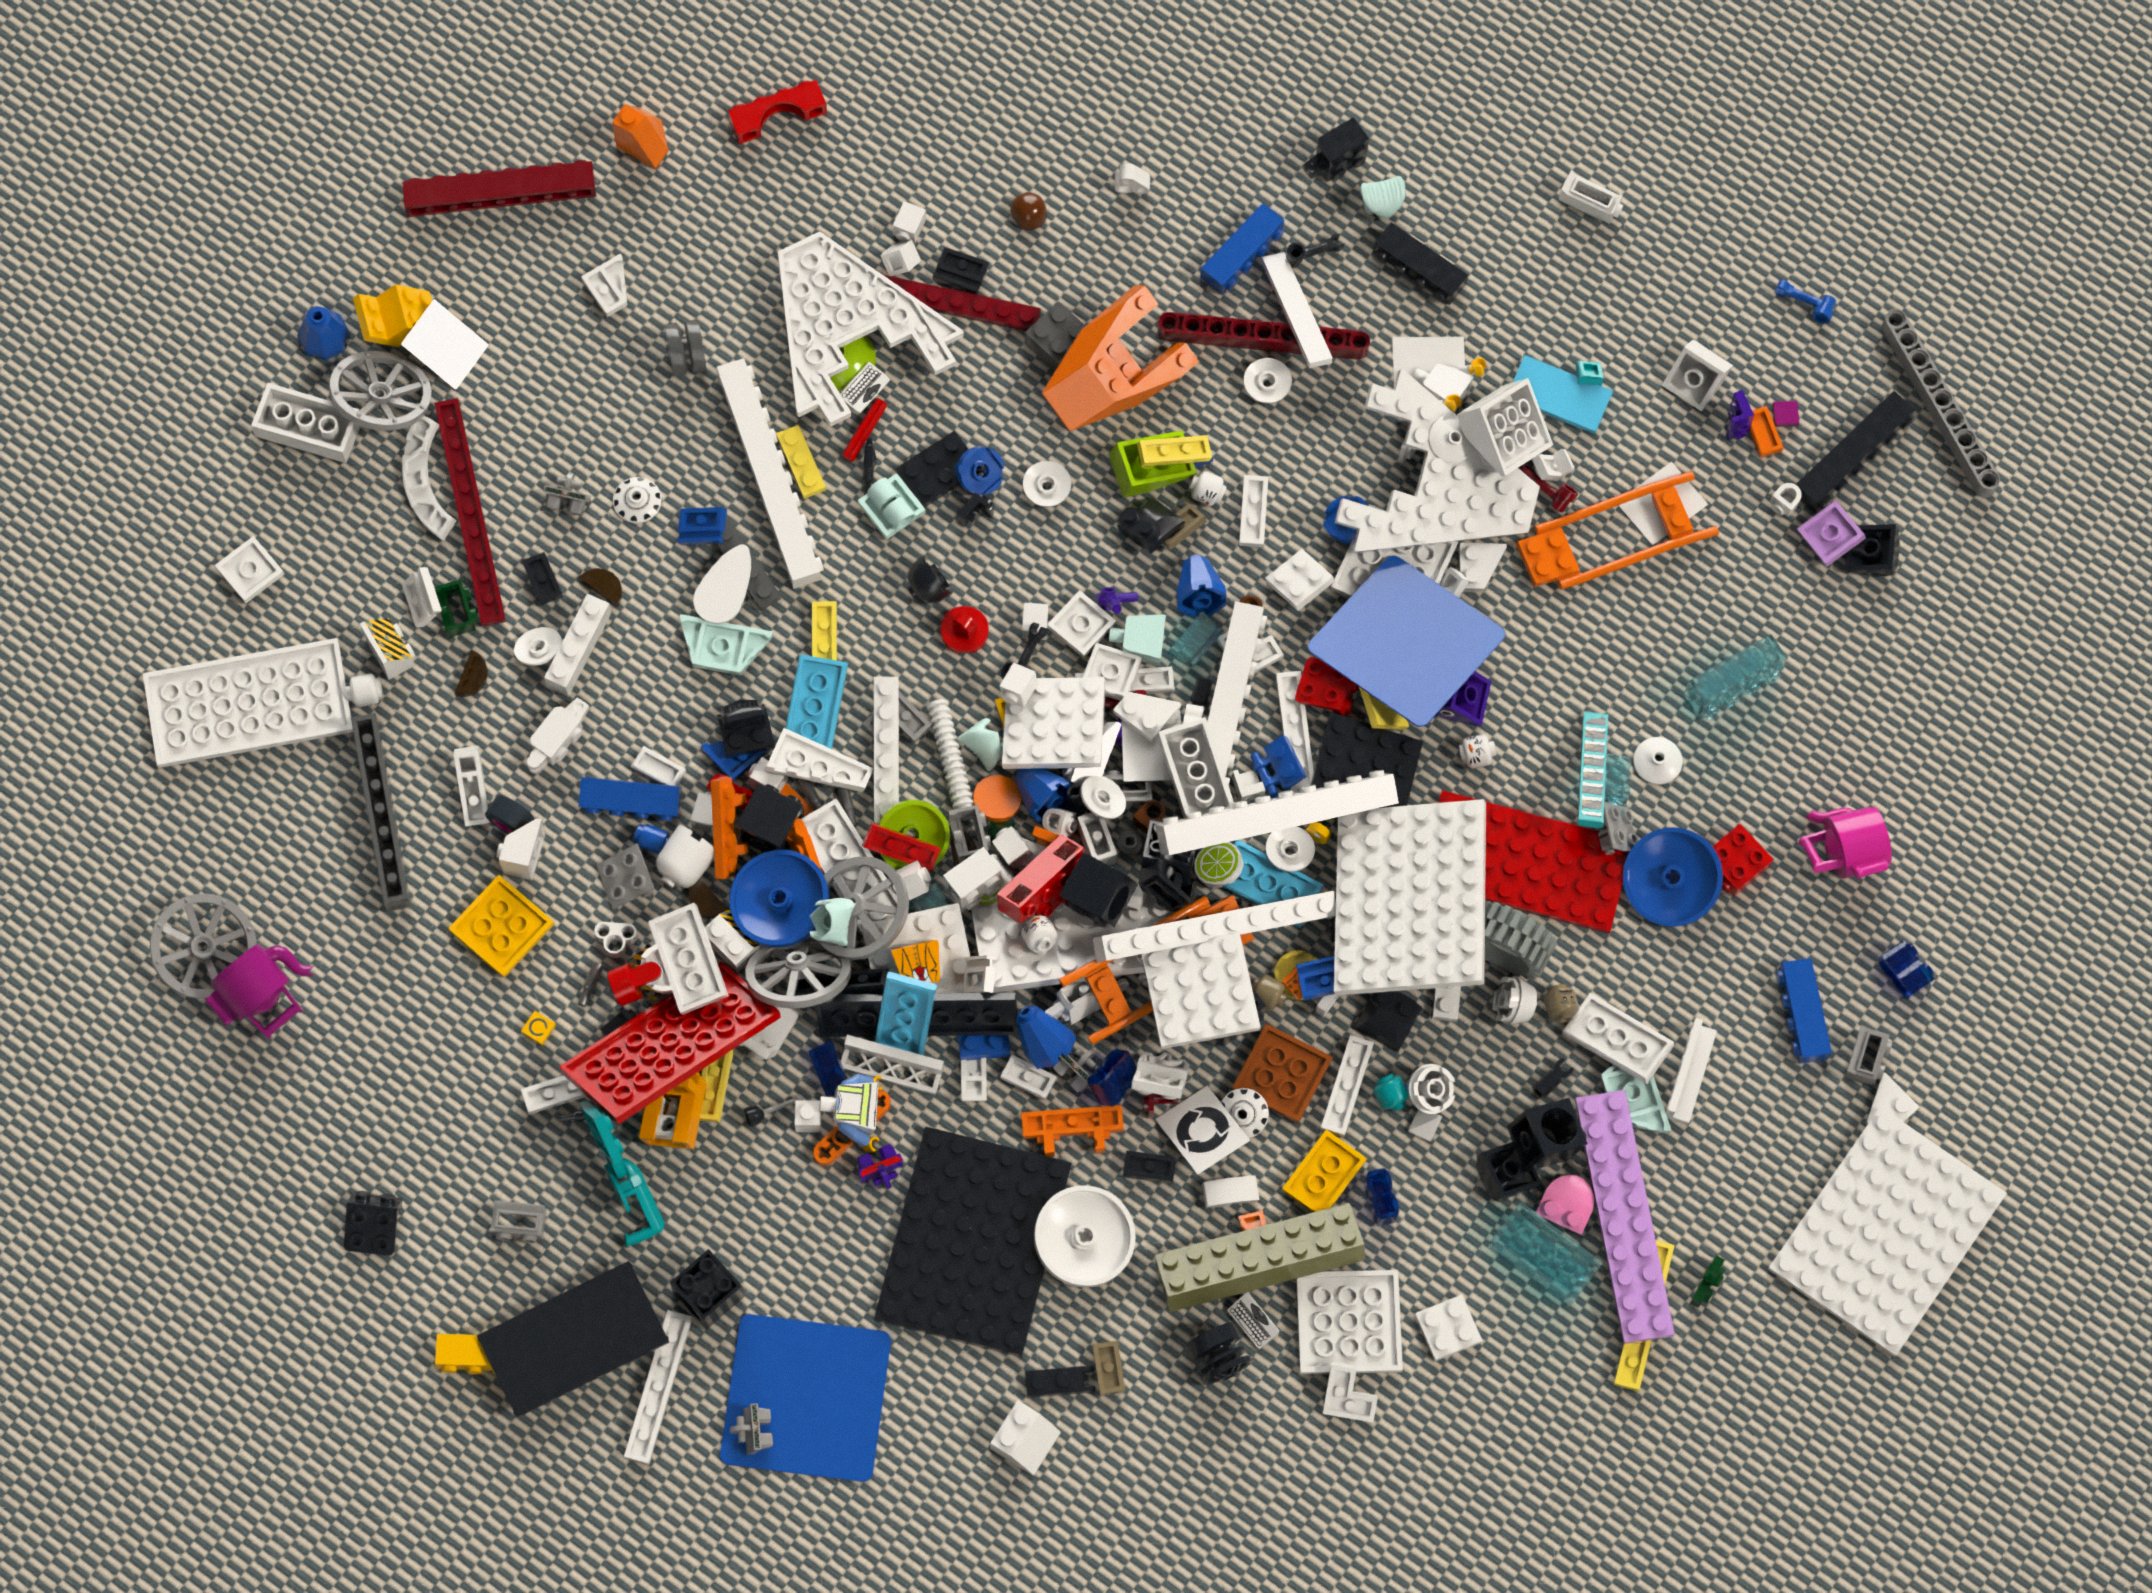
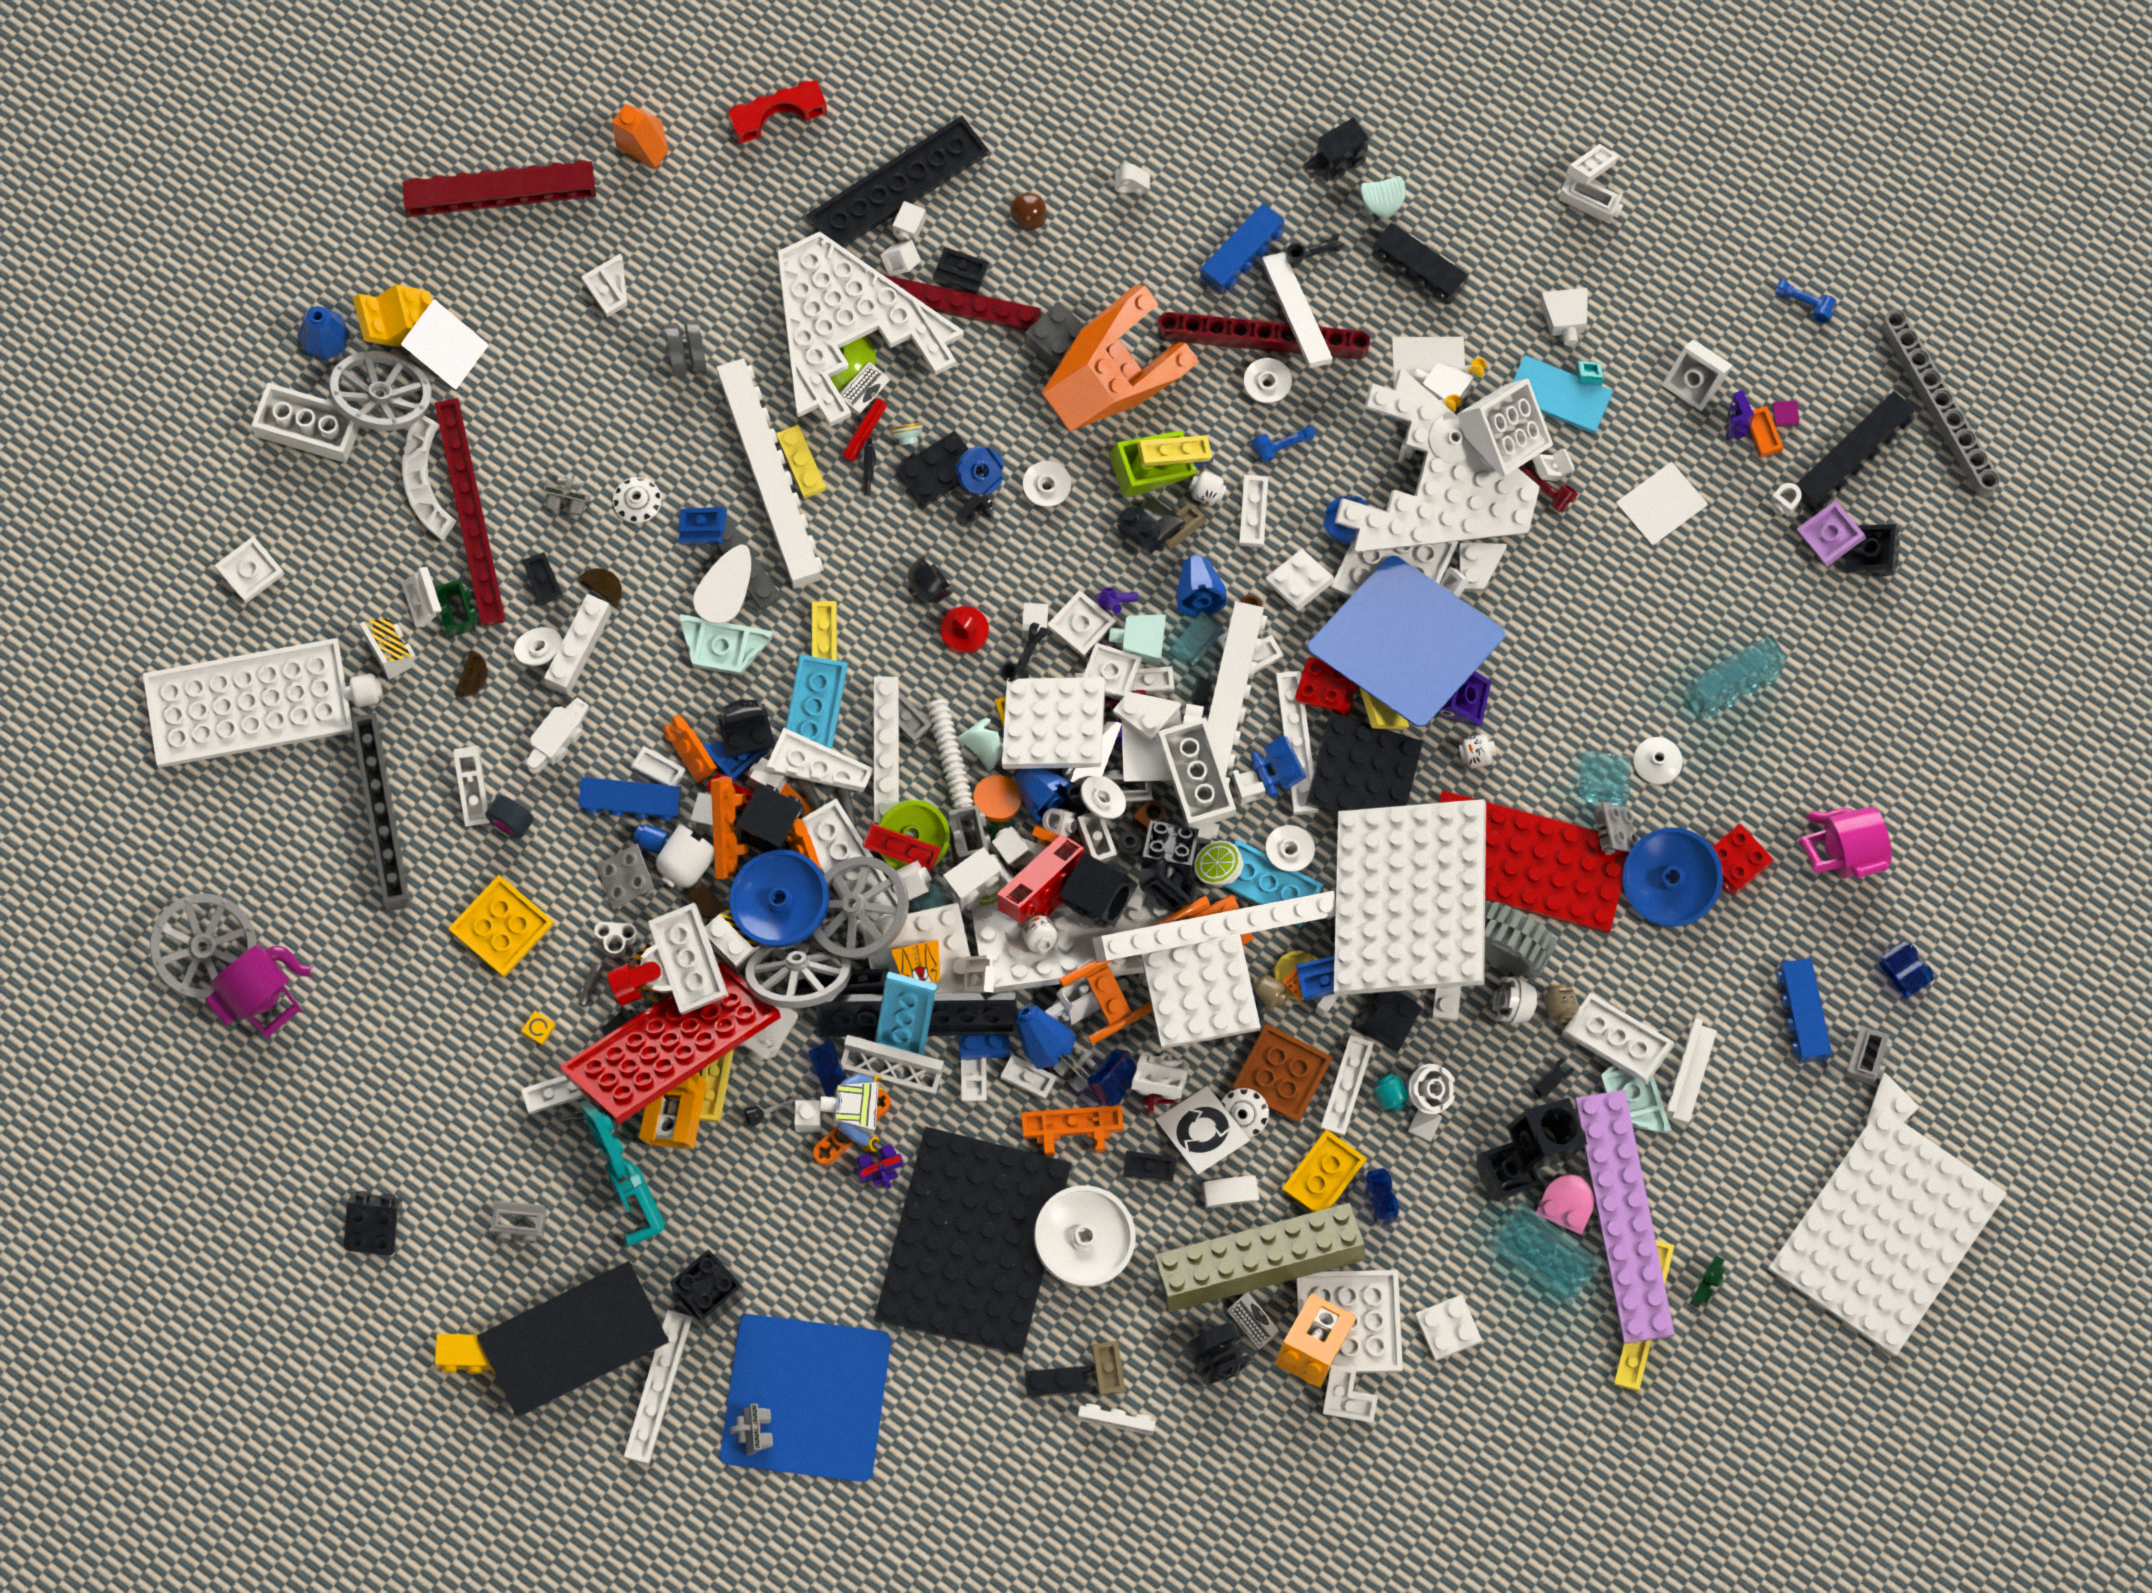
(522, 850): white slope -> none
(689, 749): none -> orange hinge
(832, 920): light aqua hair -> none
(891, 505): light aqua plate -> none
(899, 180): none -> black plate
(907, 433): none -> light aqua piece
(1018, 685): white brick -> none
(1025, 1438): white slope -> none
(1116, 1419): none -> white plate
(1251, 1220): orange tile -> none
(1266, 448): none -> blue brick
(1276, 814): white brick -> none
(1307, 1354): none -> light orange brick
(1318, 832): yellow tile -> none
(1551, 558): orange plate -> none
(1565, 313): none -> white torso
(1592, 164): none -> white plate
(1592, 770): tile -> none

